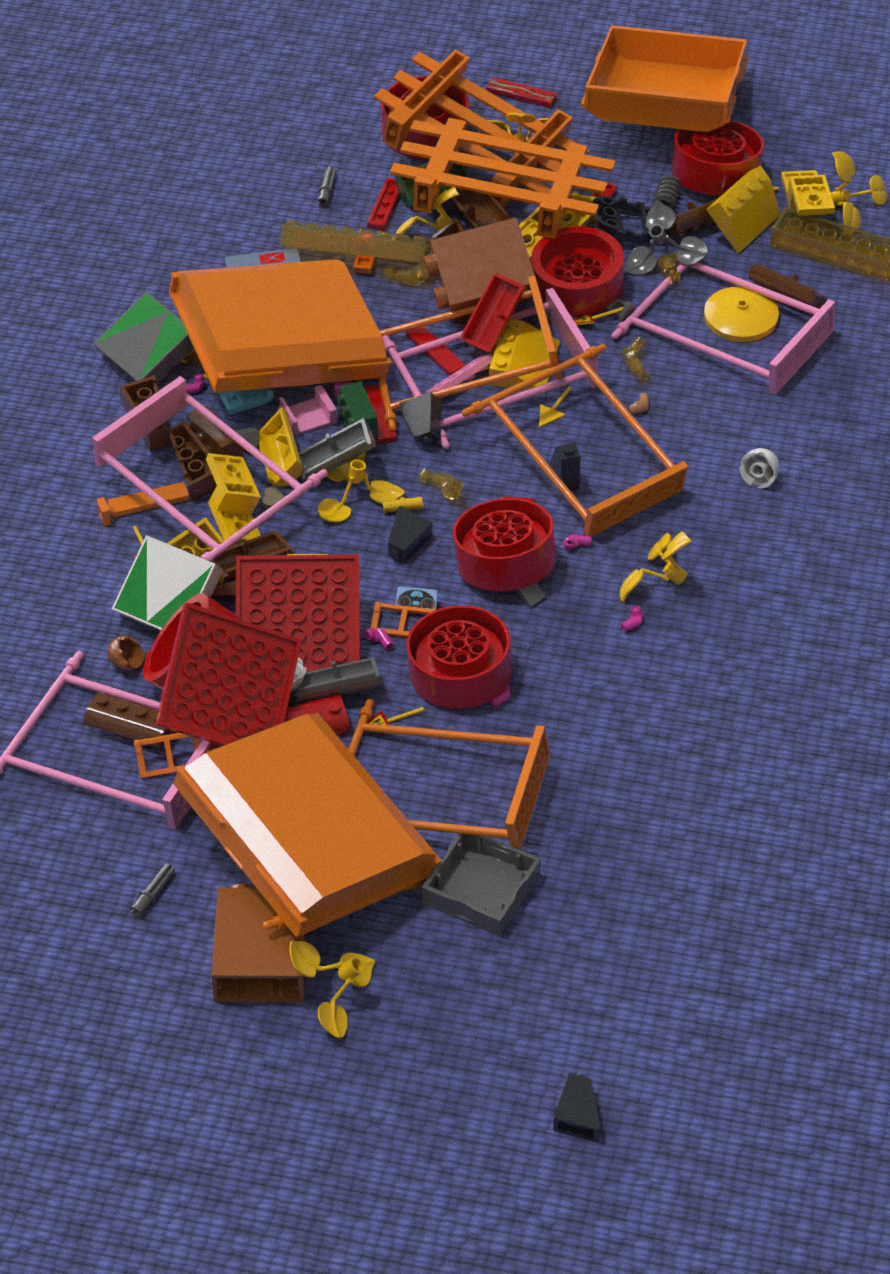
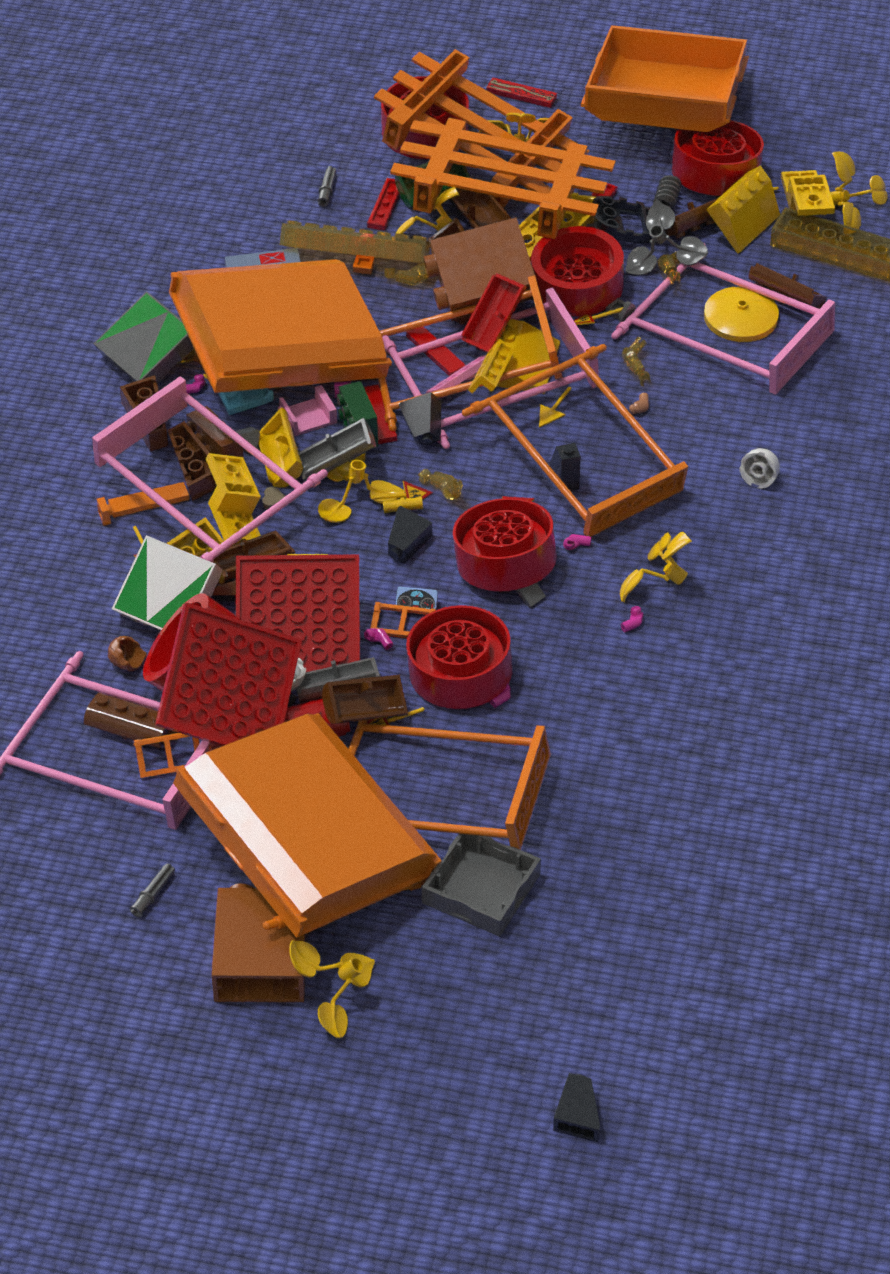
(364, 699): none -> reddish brown container
(411, 491): none -> piece
(492, 366): none -> yellow fence

